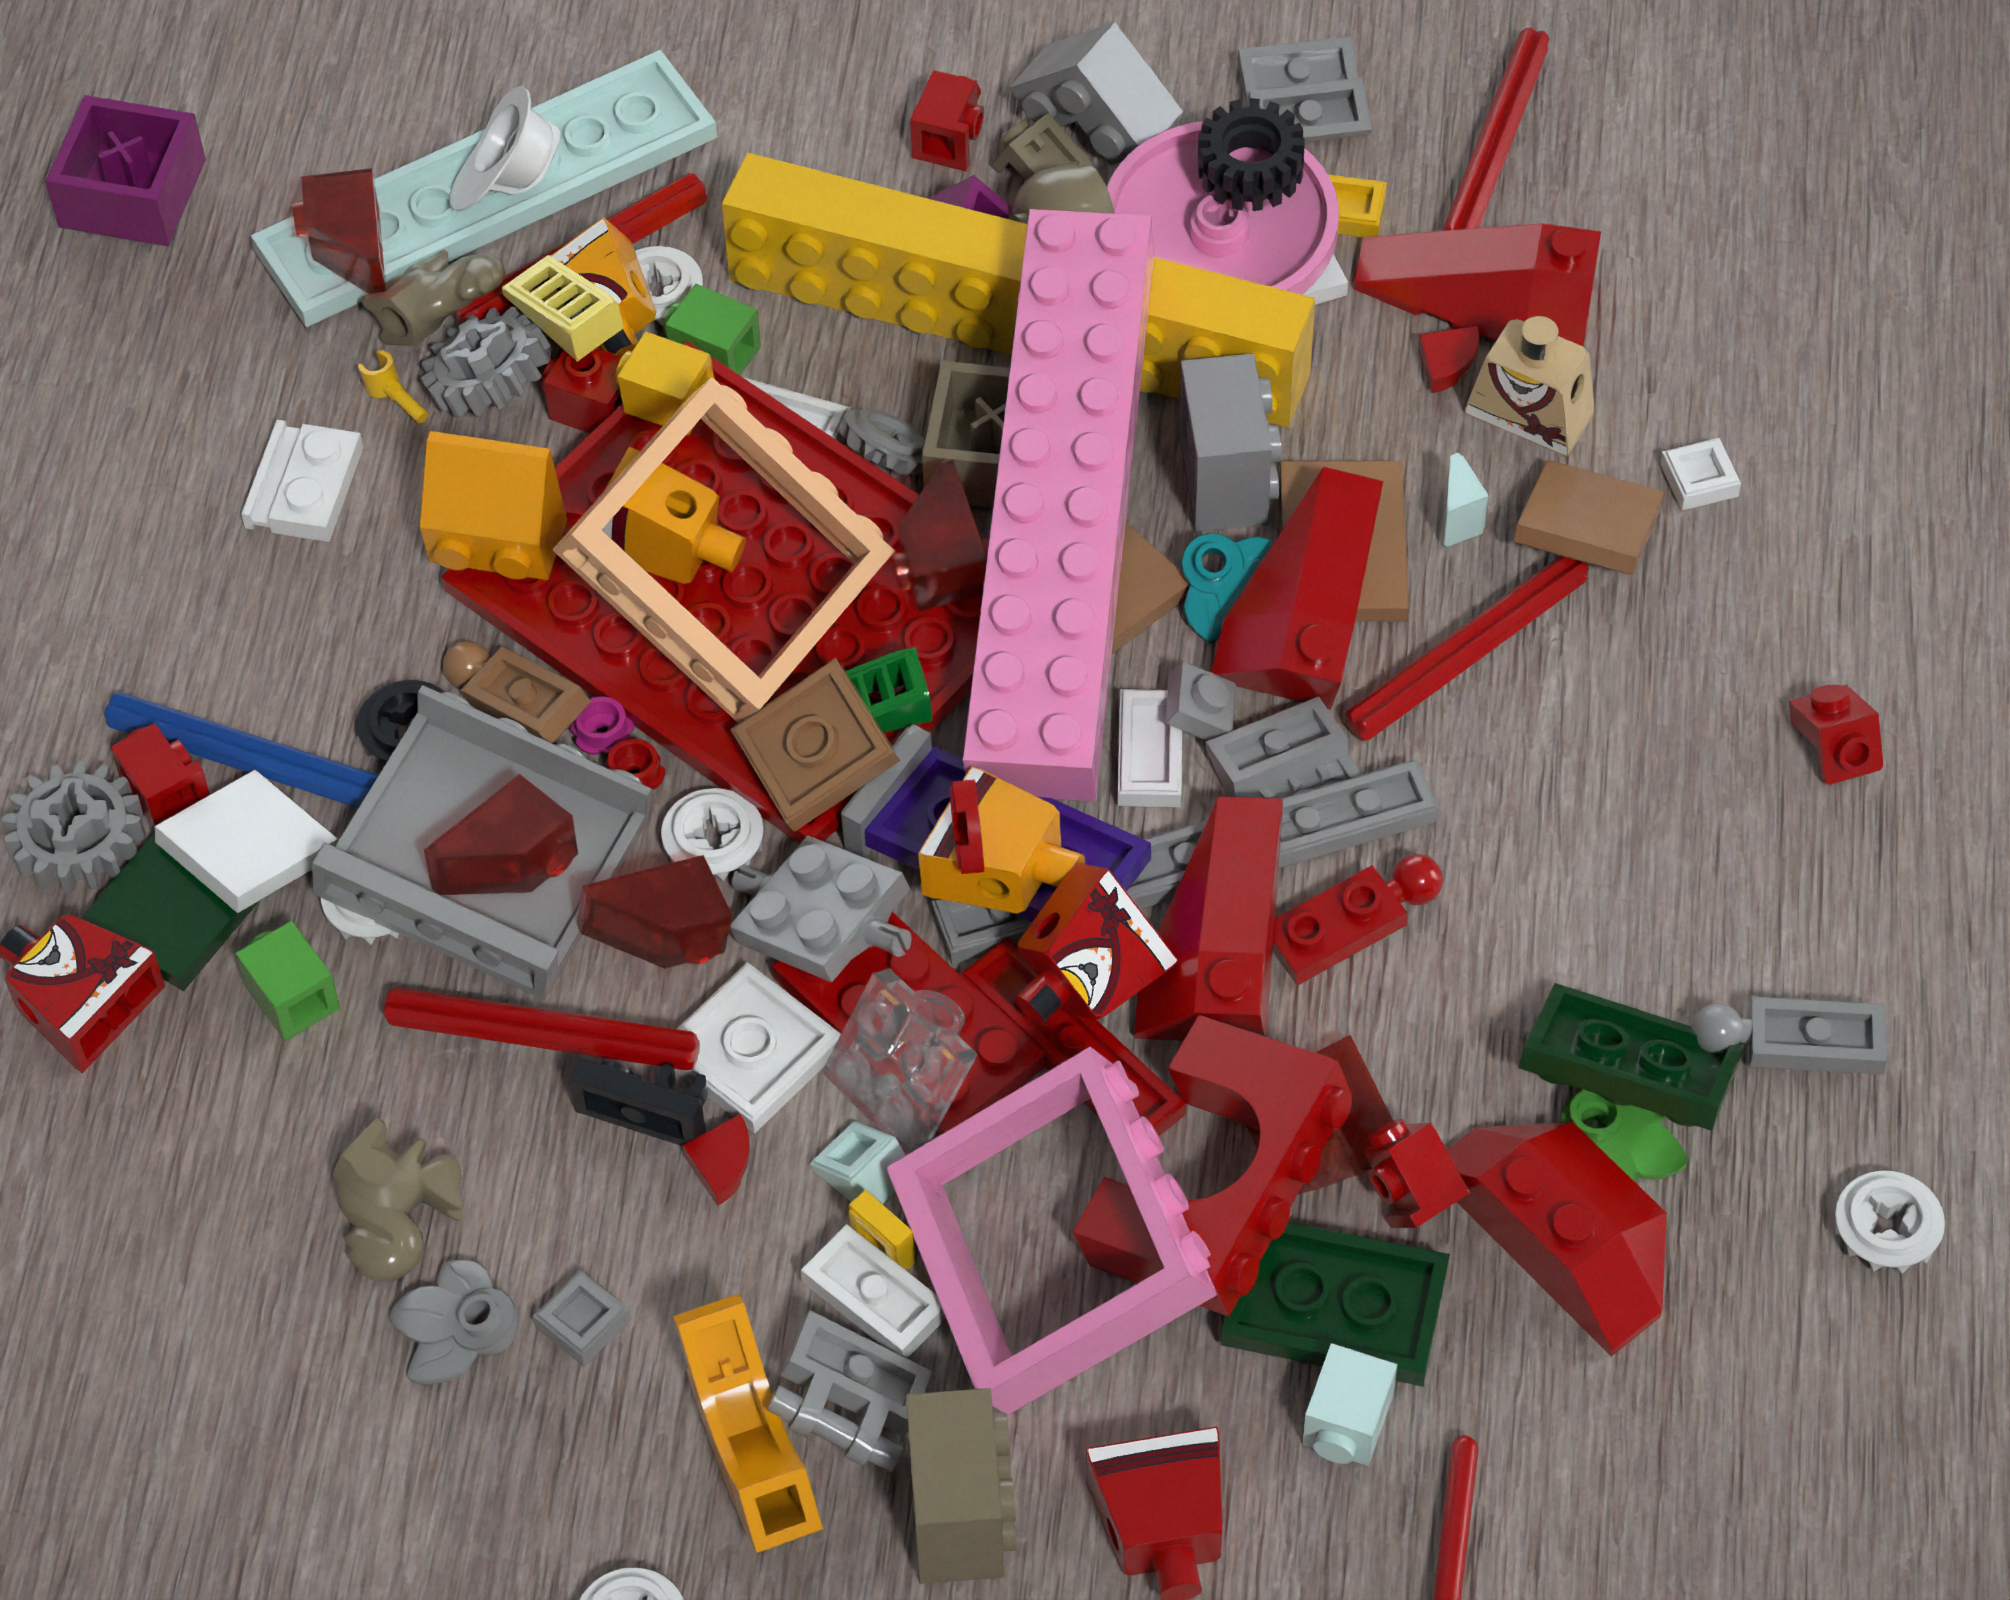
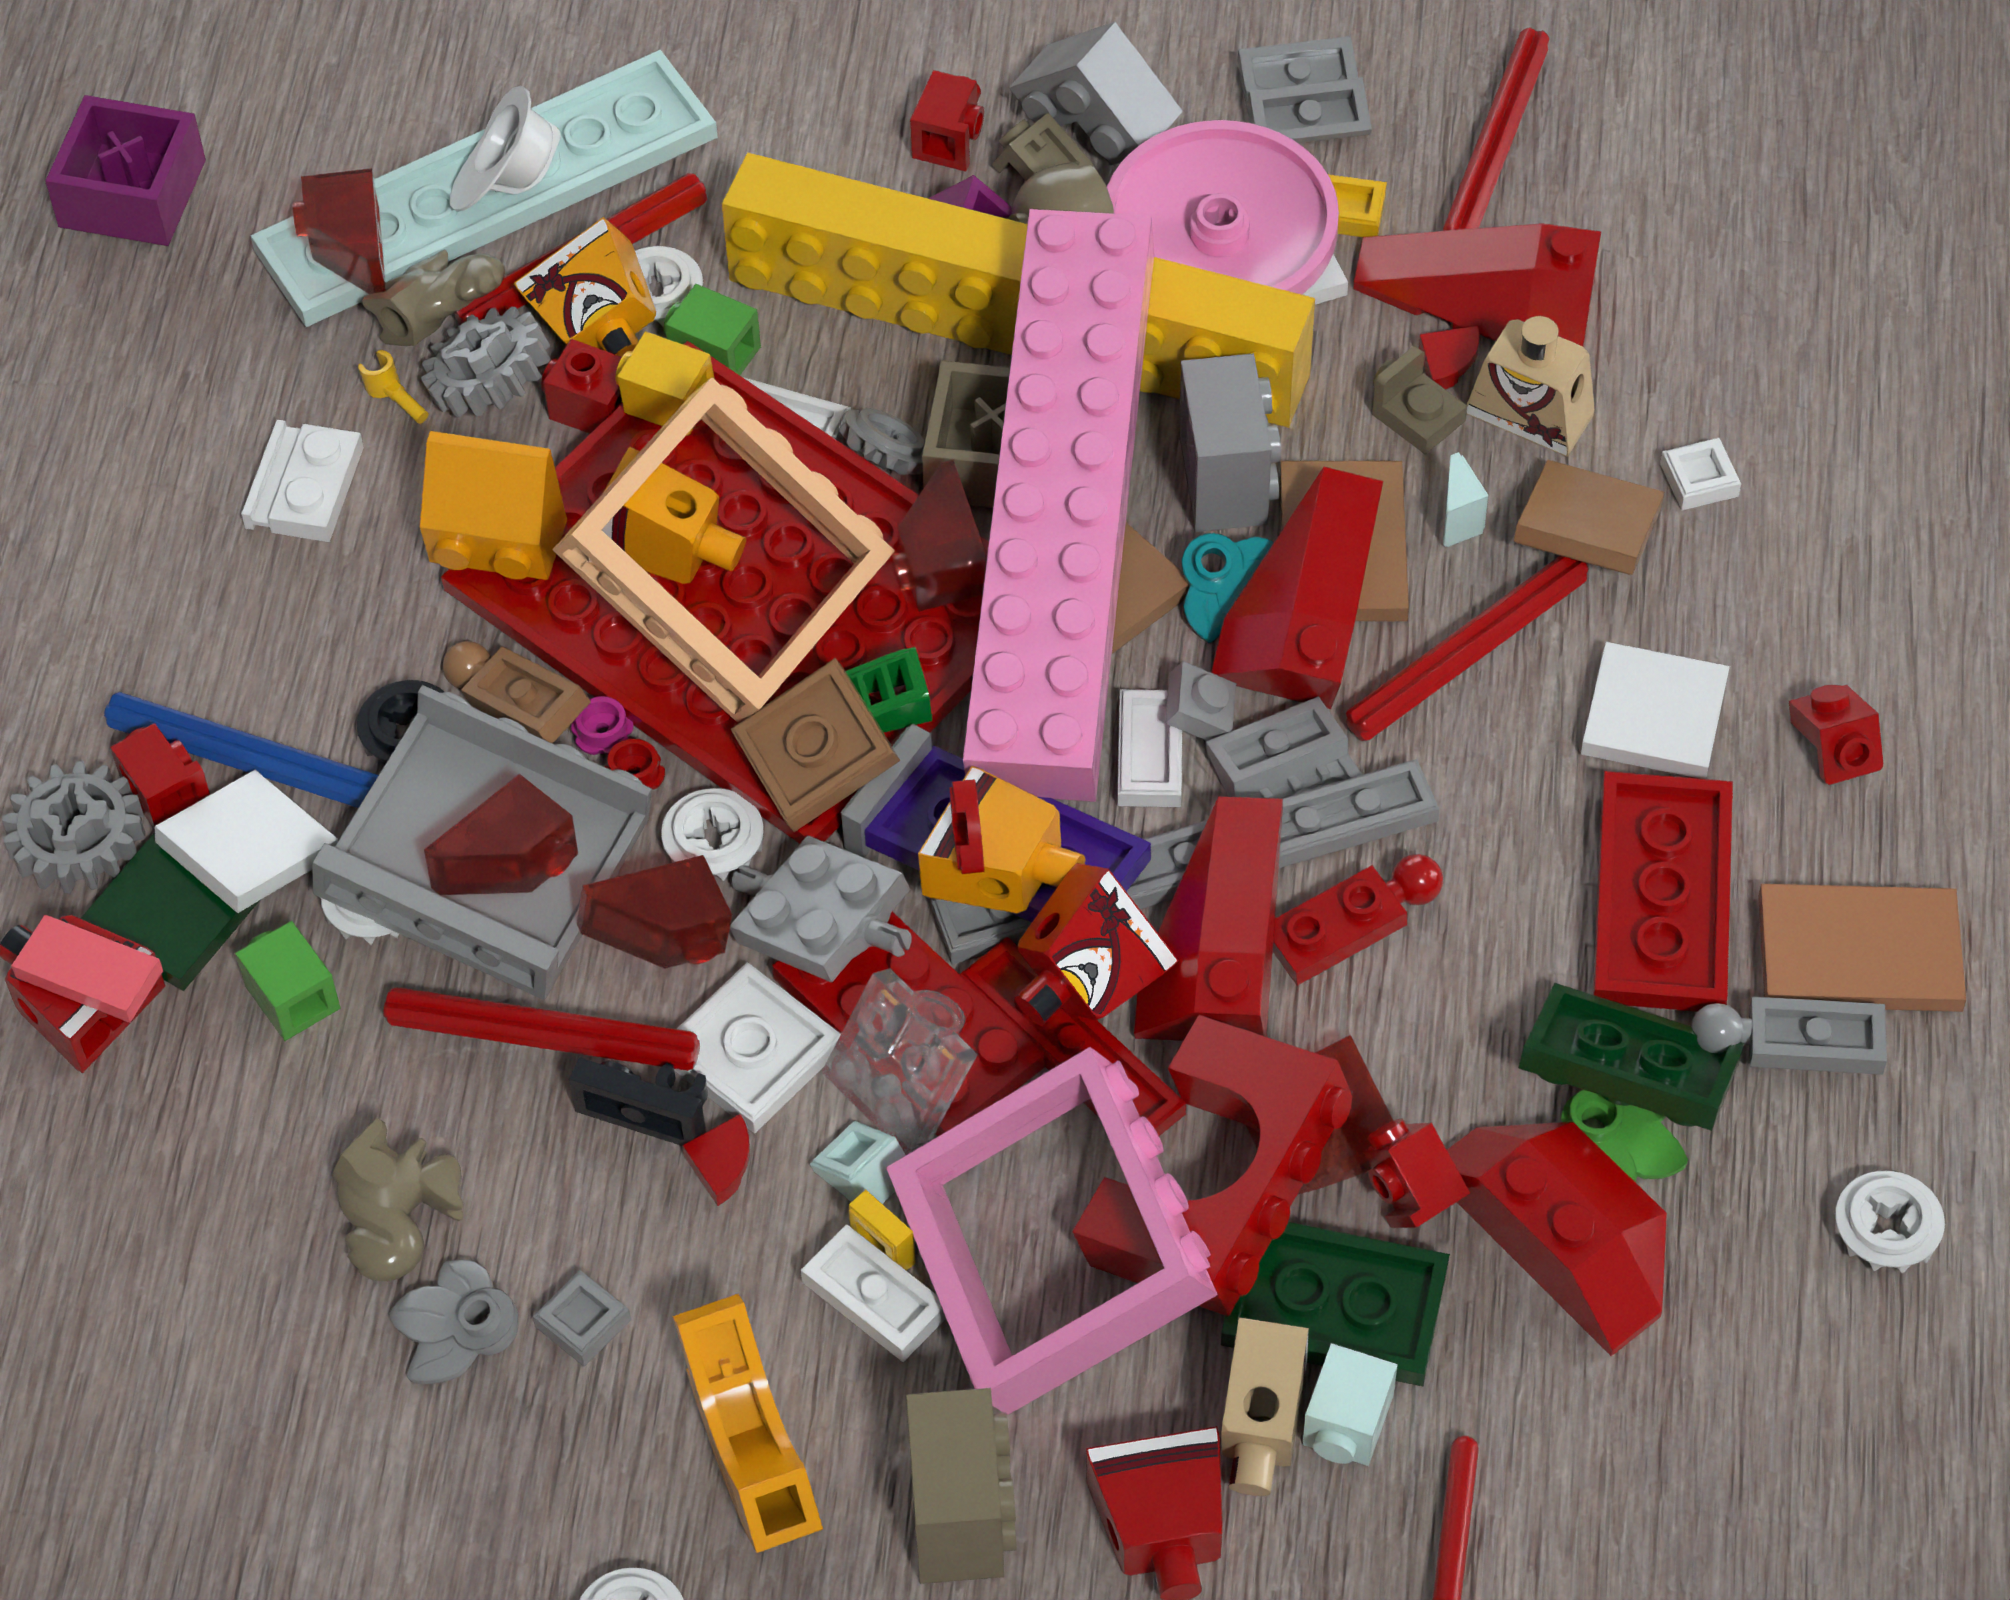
(87, 968): none -> coral tile
(575, 336): light yellow slope -> none
(855, 1375): light grey plate -> none
(1251, 180): black tyre -> none
(1268, 1385): none -> tan torso
(1414, 402): none -> dark tan bracket
(1655, 710): none -> white tile
(1663, 891): none -> red plate
(1863, 945): none -> nougat tile

